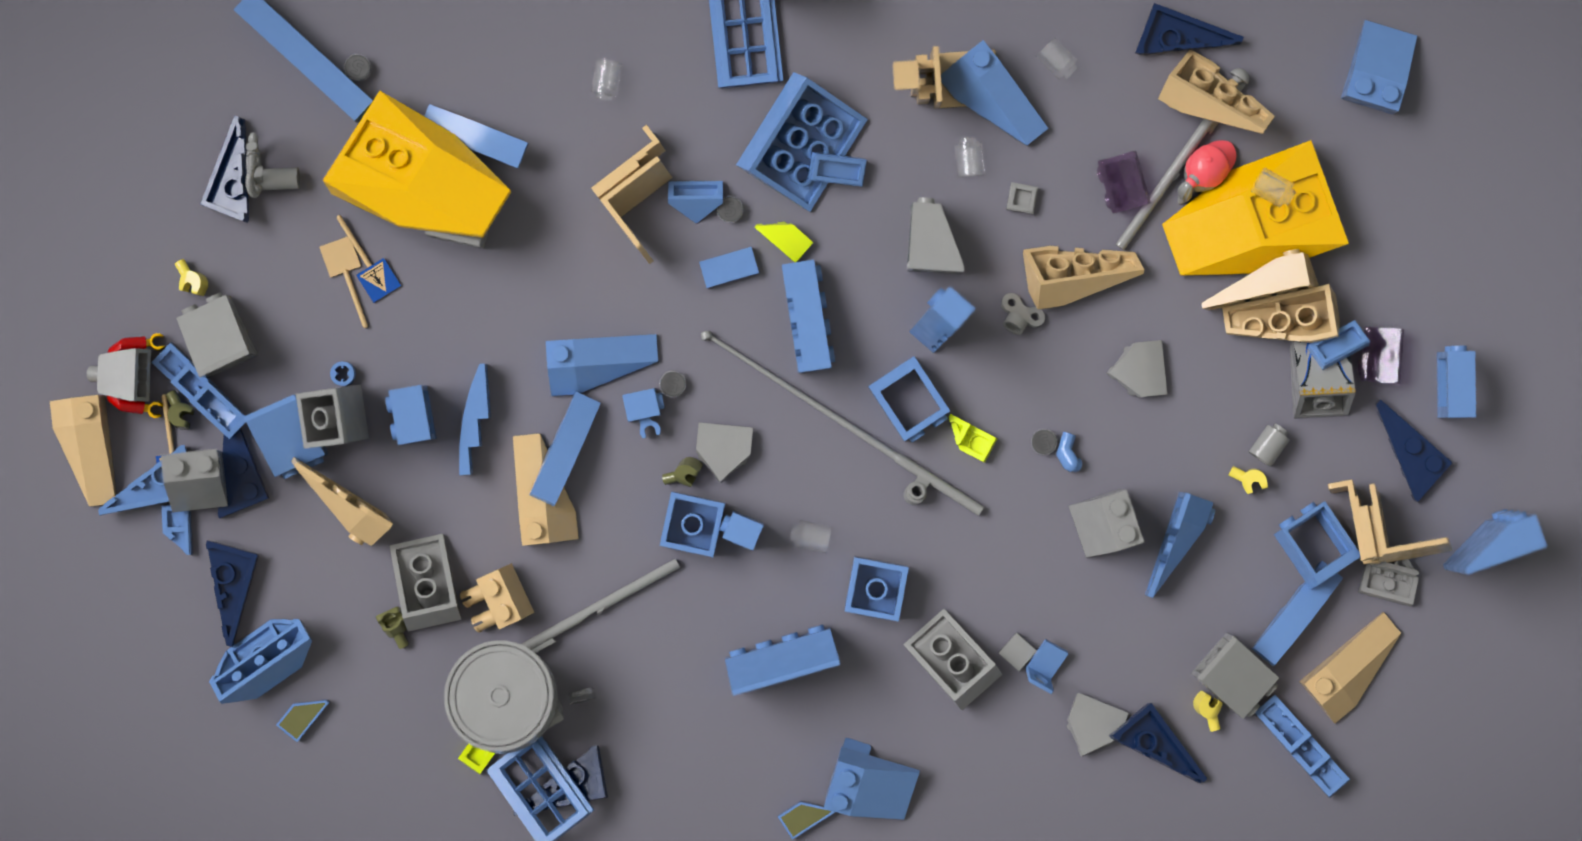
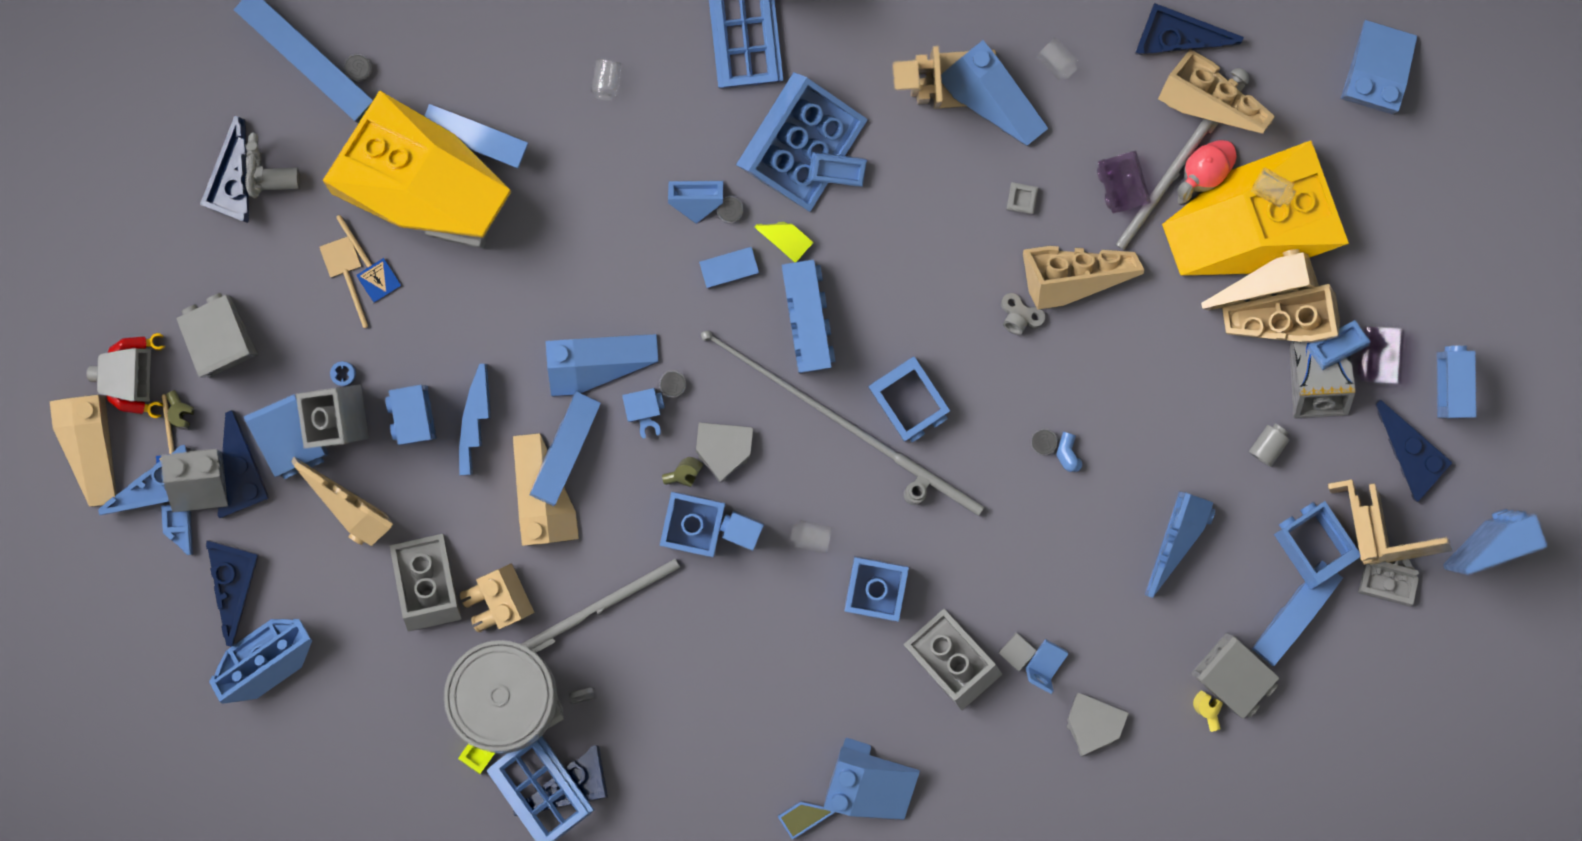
(191, 278): light yellow piece -> none
(200, 391): medium blue slope -> none
(301, 717): olive tile -> none
(394, 626): olive piece -> none
(633, 183): tan piece -> none
(781, 660): medium blue slope -> none
(931, 240): light grey slope -> none
(942, 319): medium blue wedge -> none
(969, 157): clear brick -> none
(971, 439): neon yellow slope -> none
(1106, 523): light grey slope -> none
(1141, 369): light grey slope -> none
(1153, 738): dark blue wing -> none
(1248, 478): light yellow piece -> none
(1302, 746): medium blue slope -> none
(1347, 673): tan wedge -> none

